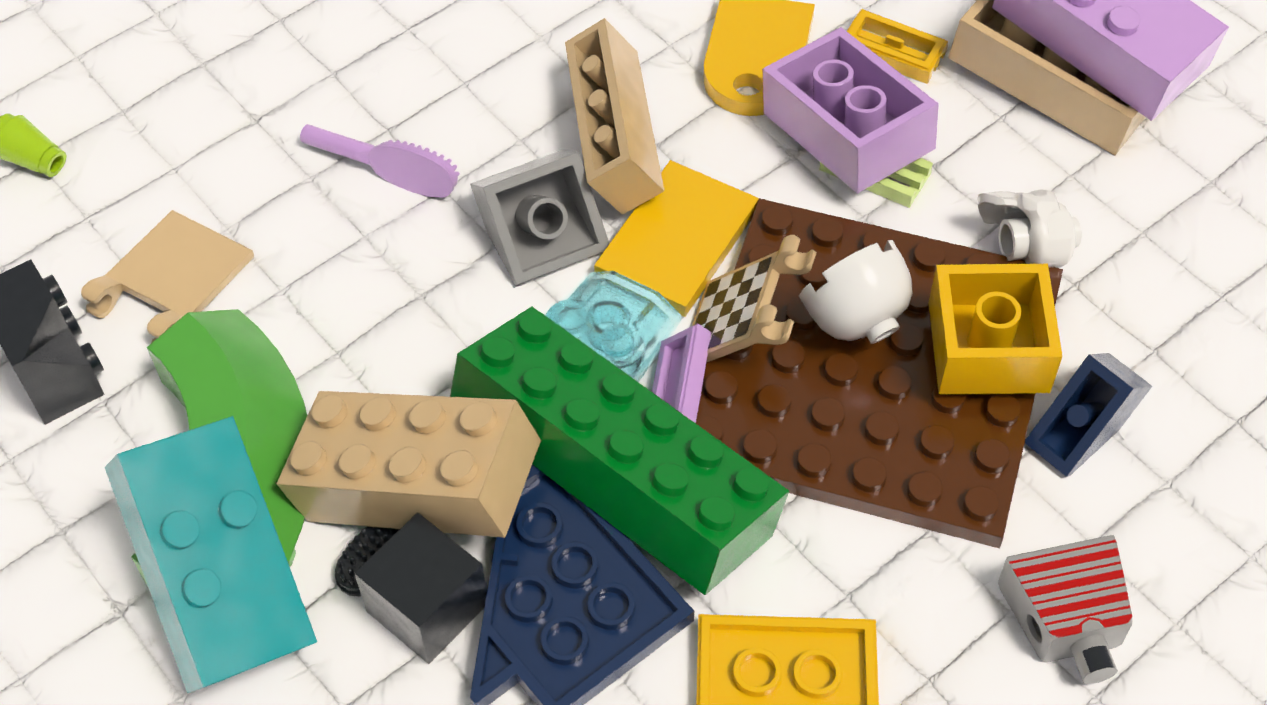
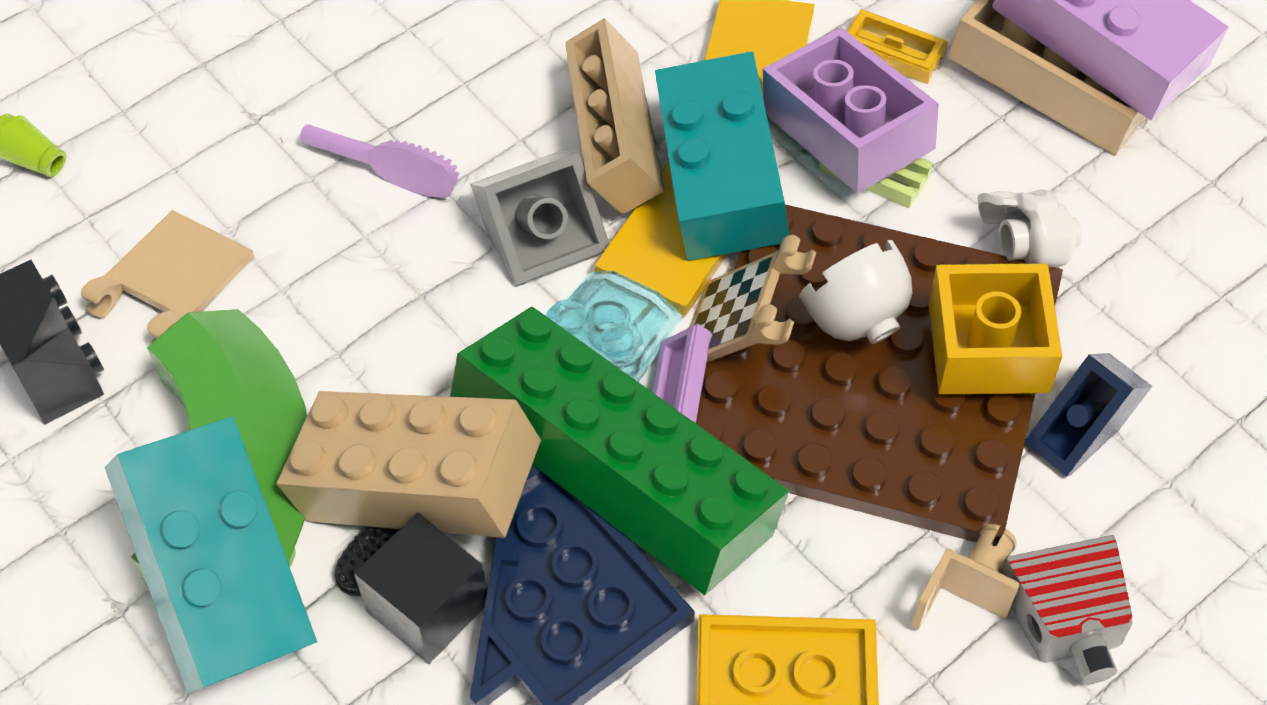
(721, 156): none -> teal brick
(975, 577): none -> tan bracket

